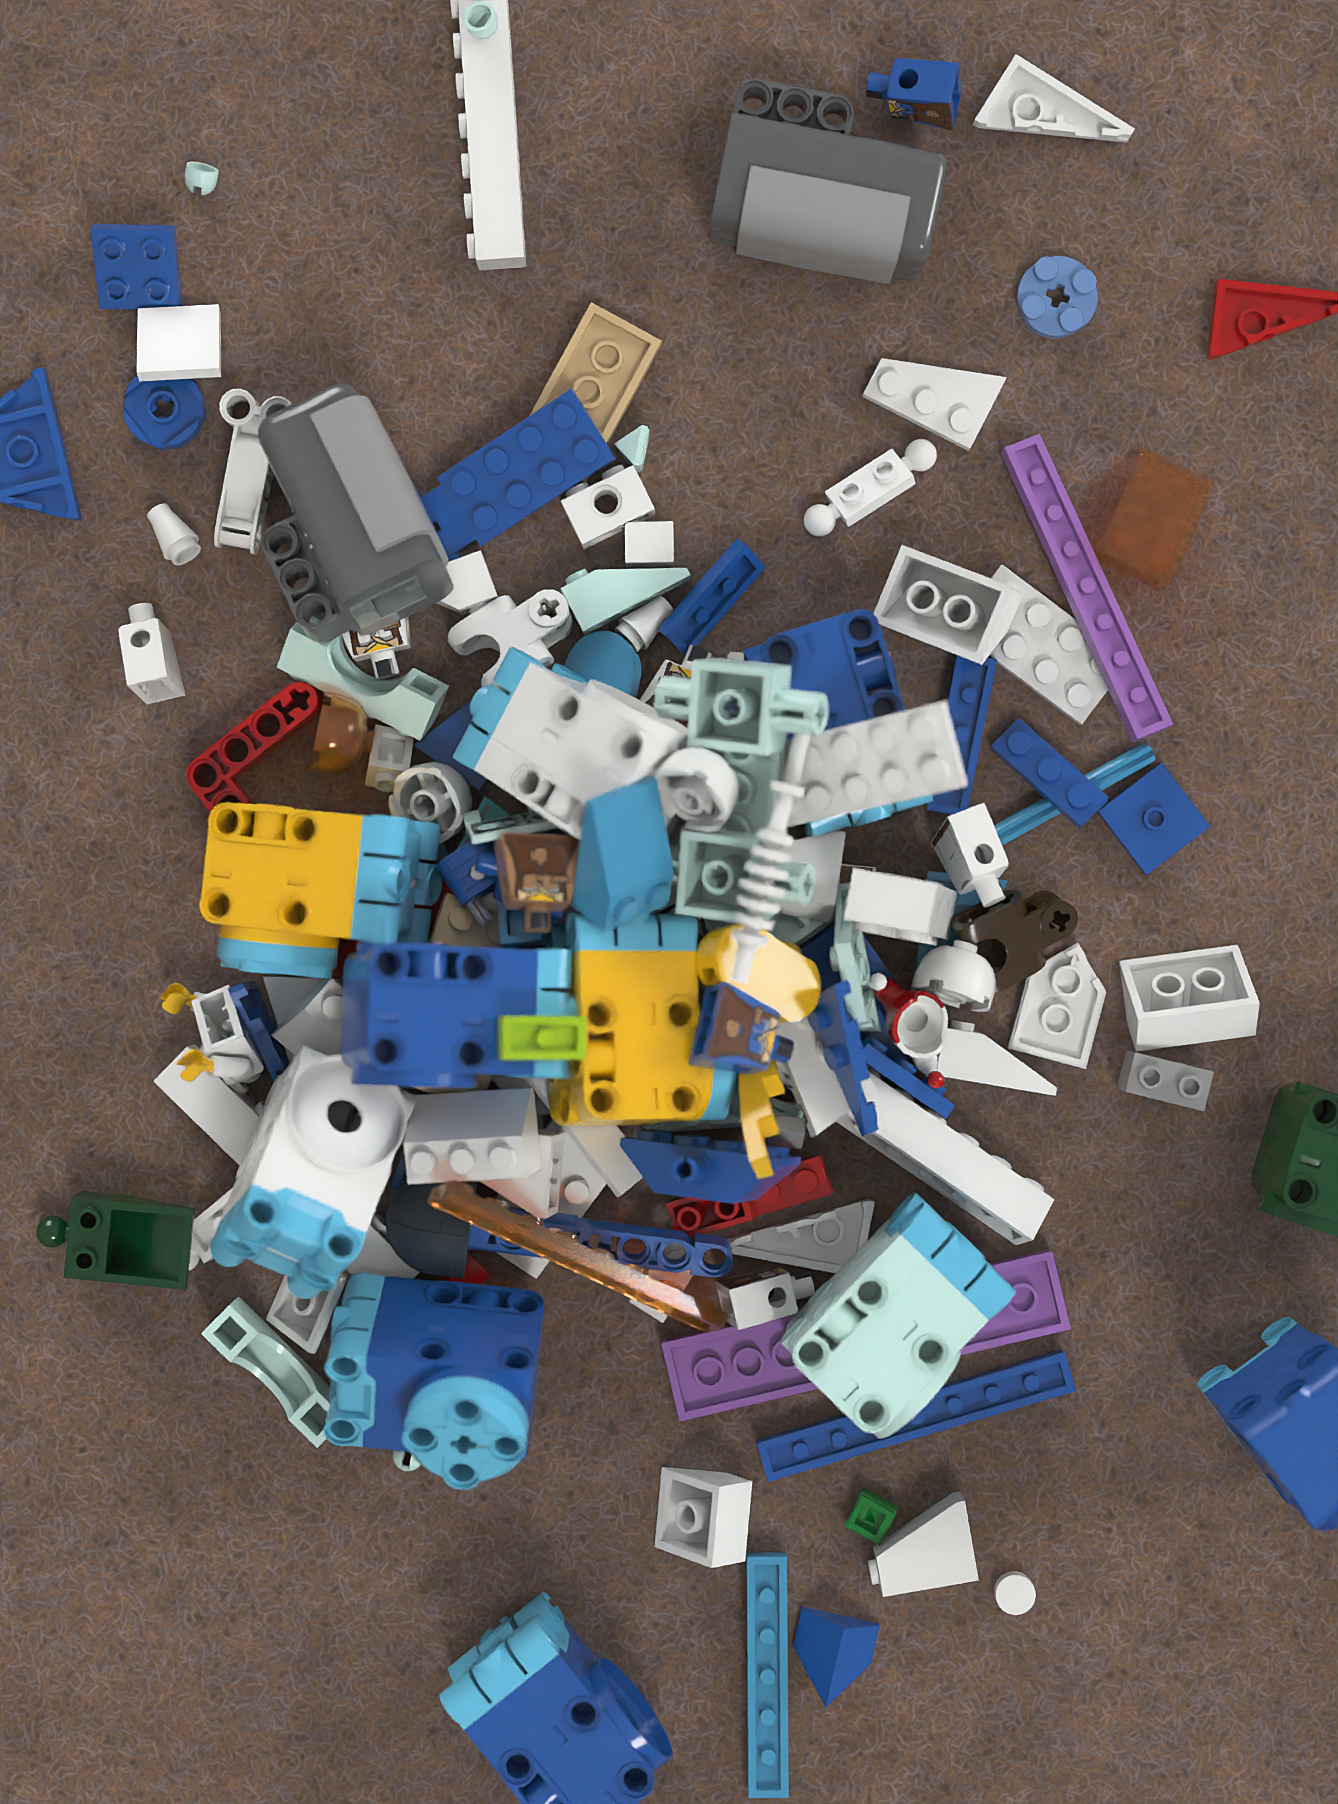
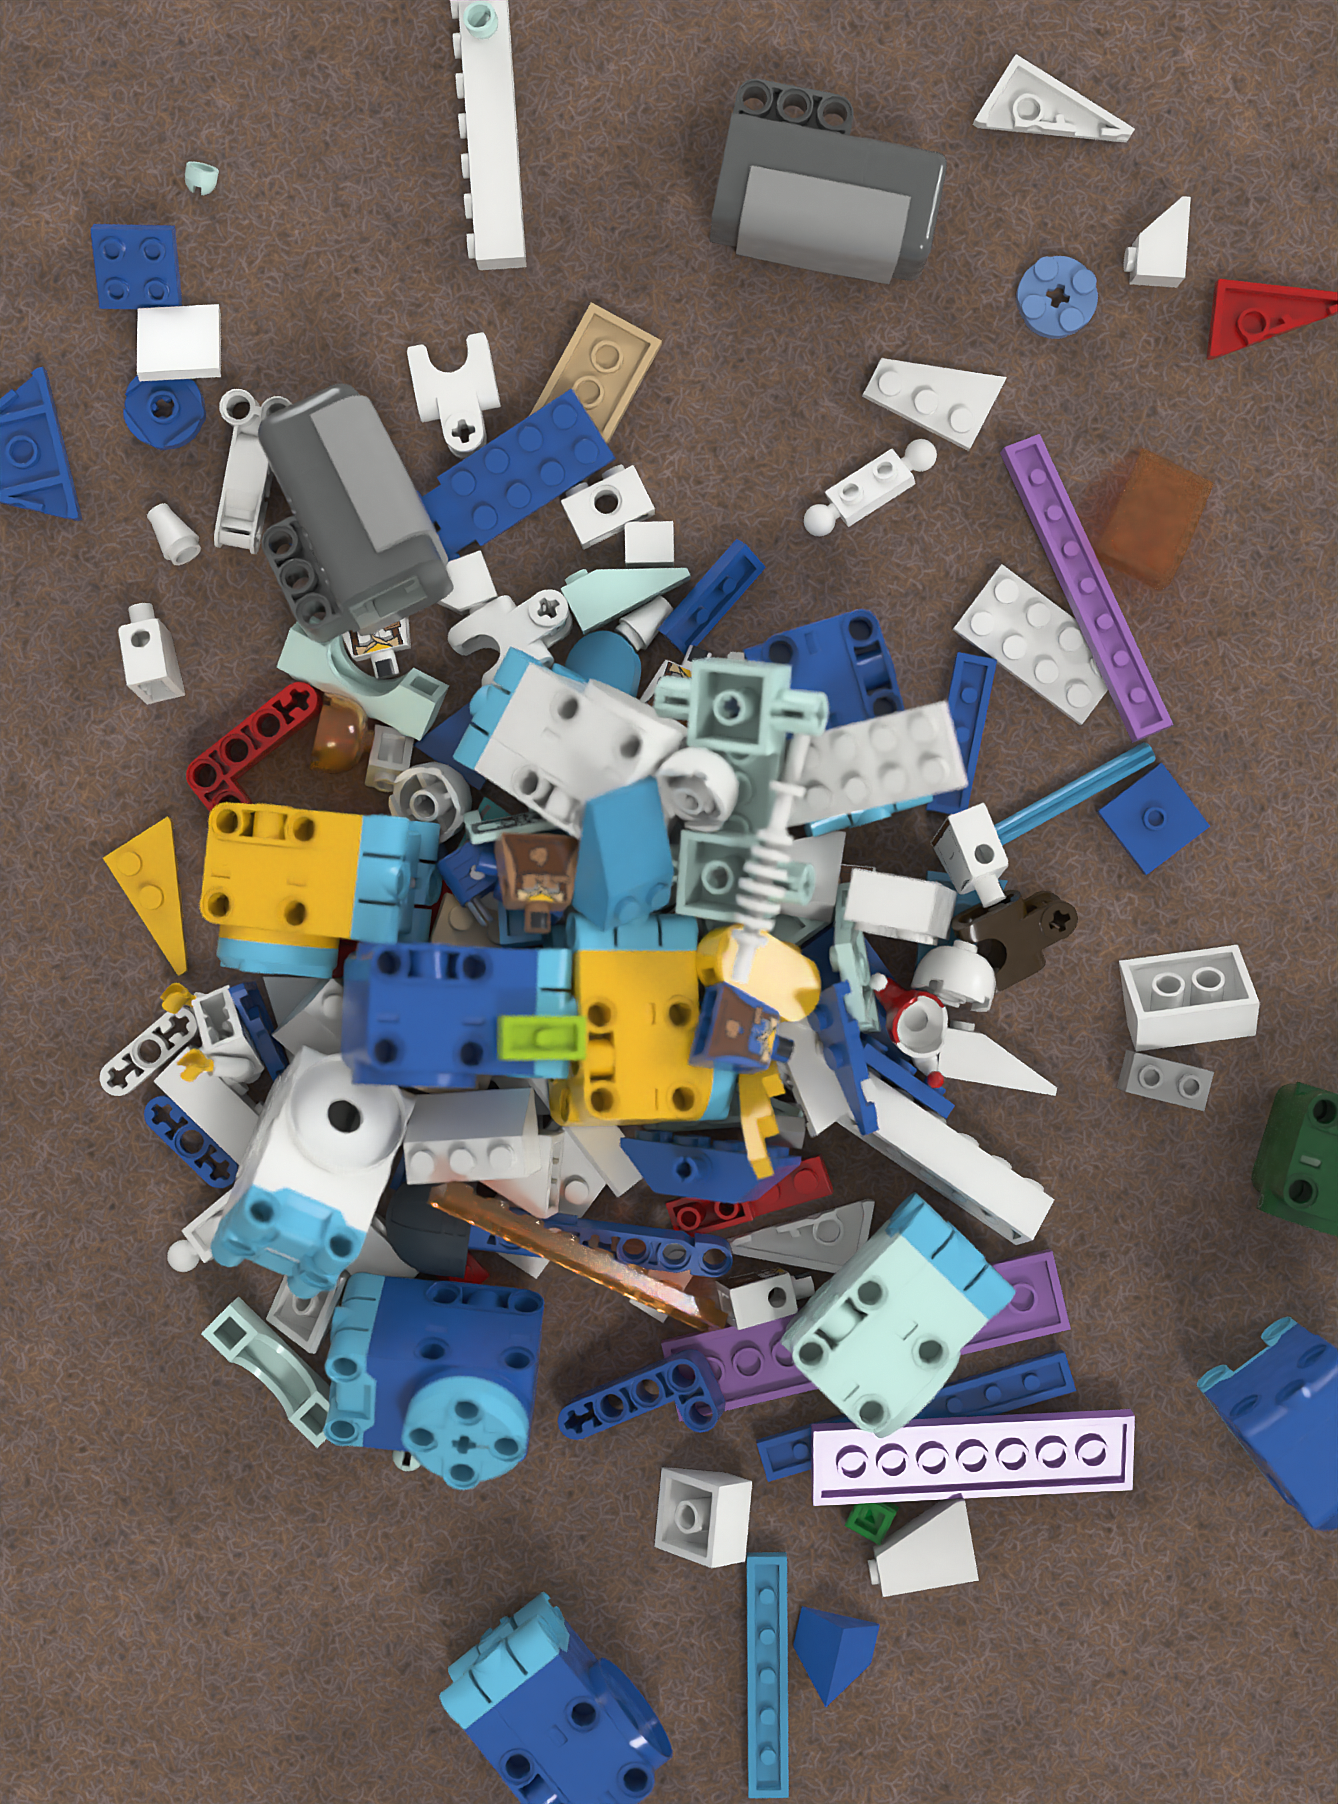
(130, 1244): dark green slope -> none
(134, 1078): none -> white beam
(149, 877): none -> yellow wing
(175, 1143): none -> blue beam
(456, 395): none -> white piece
(634, 447): light aqua slope -> none
(639, 1401): none -> blue beam
(919, 91): blue torso -> none
(946, 605): white slope -> none
(974, 1457): none -> plate
(1014, 1593): white tile -> none
(1049, 773): blue plate -> none
(1060, 1010): white tile -> none
(1161, 249): none -> white slope

